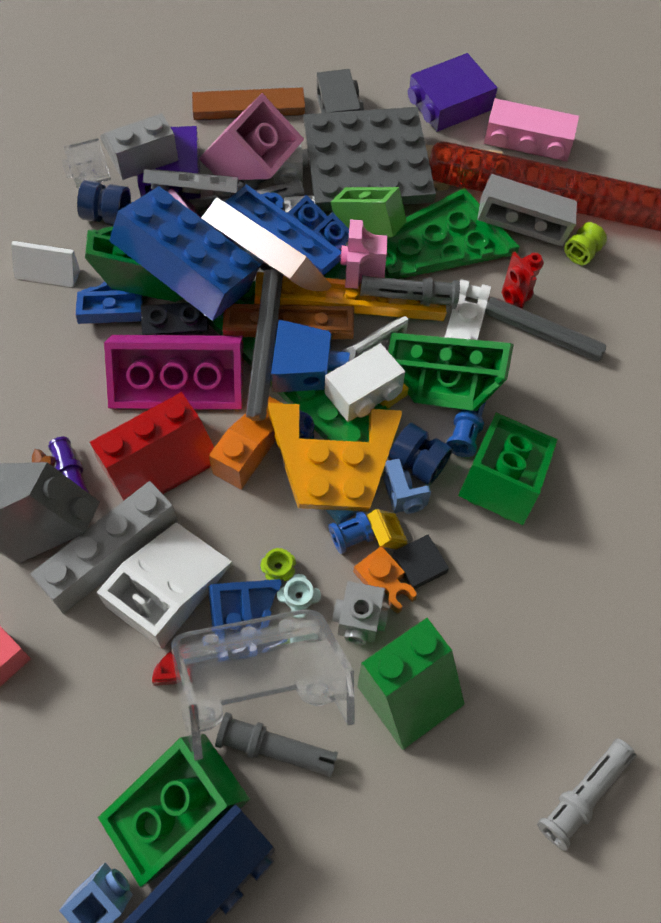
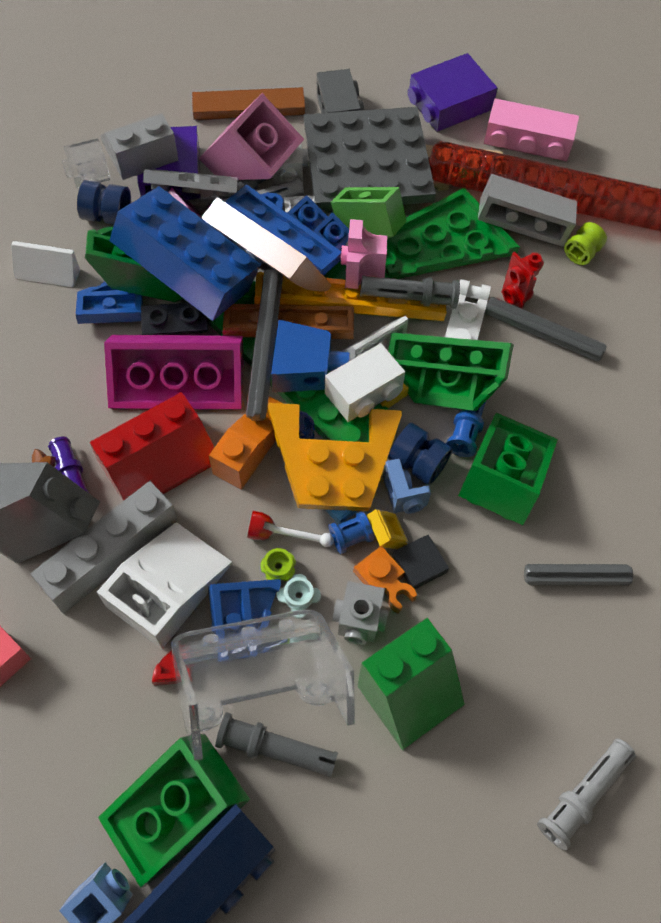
(263, 526): none -> hinge
(578, 574): none -> dark grey axle

